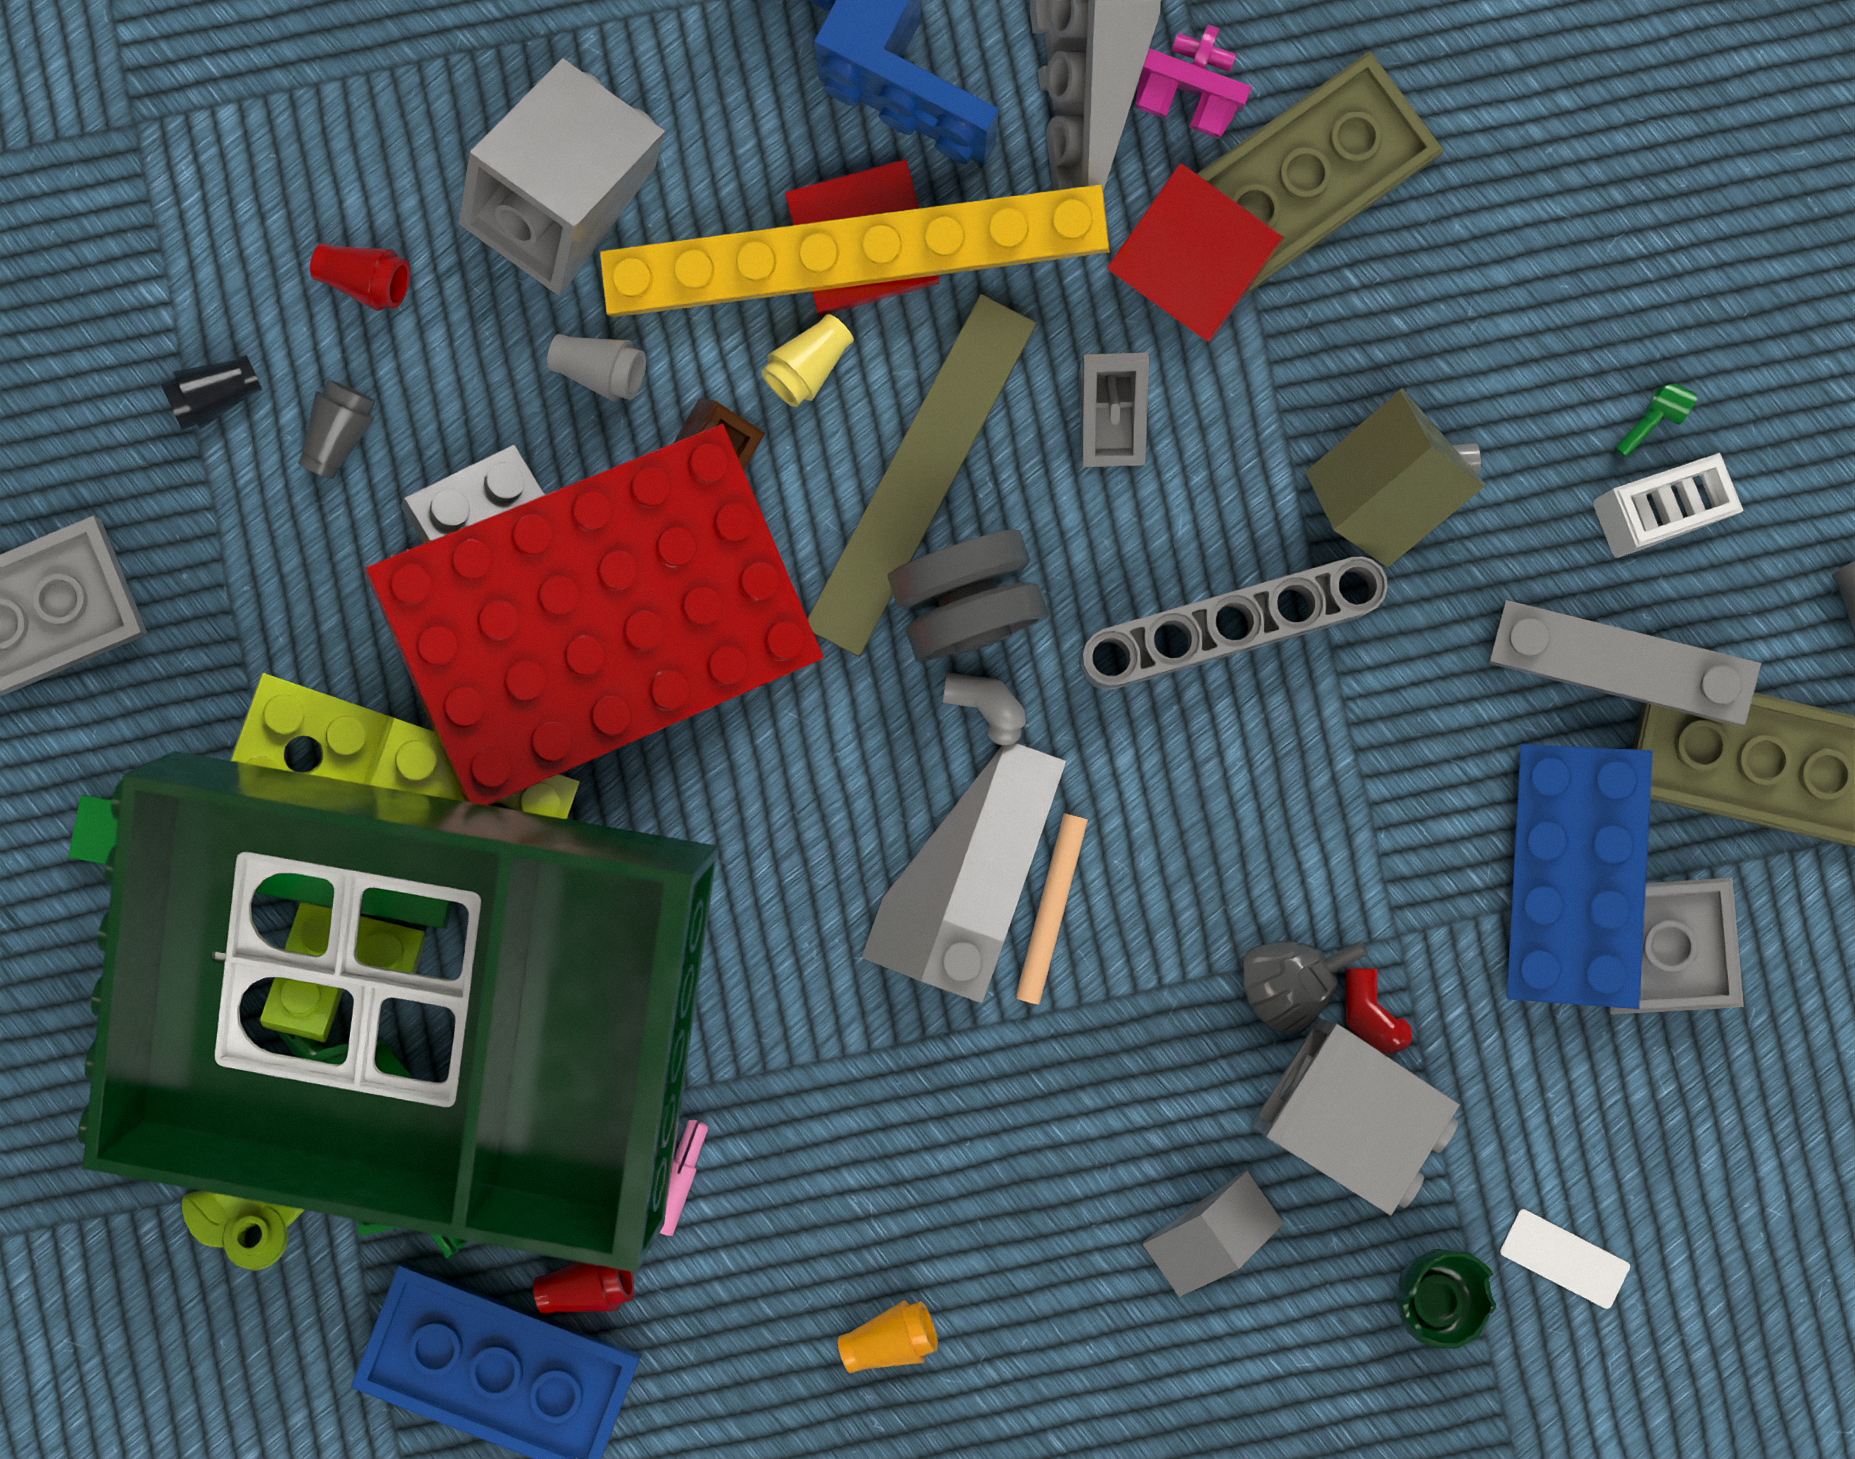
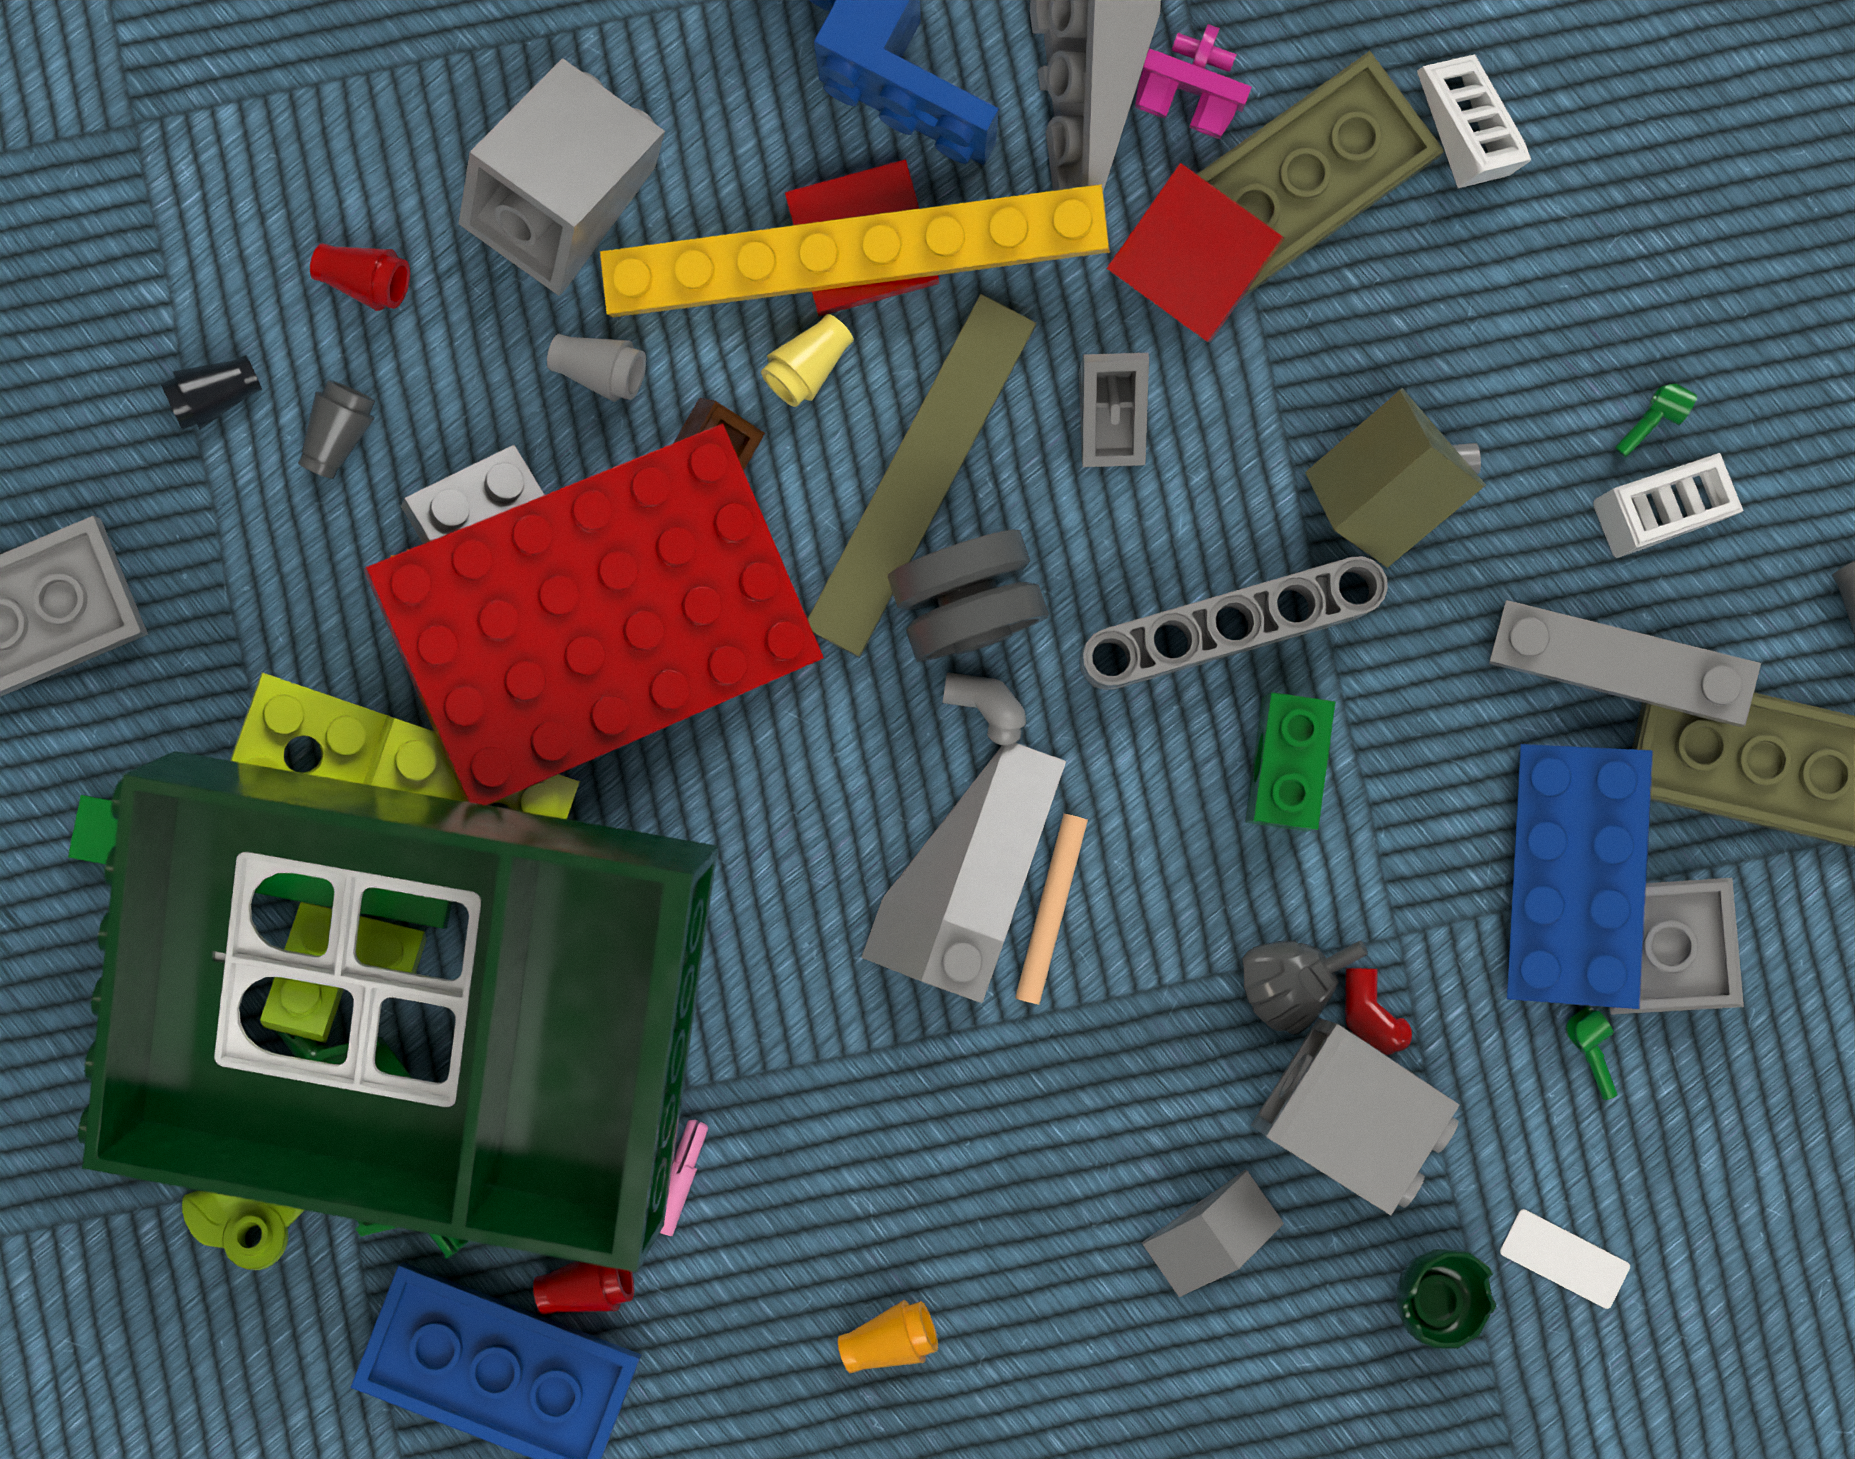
(1290, 762): none -> green brick
(1463, 146): none -> white slope
(1586, 1032): none -> green hand

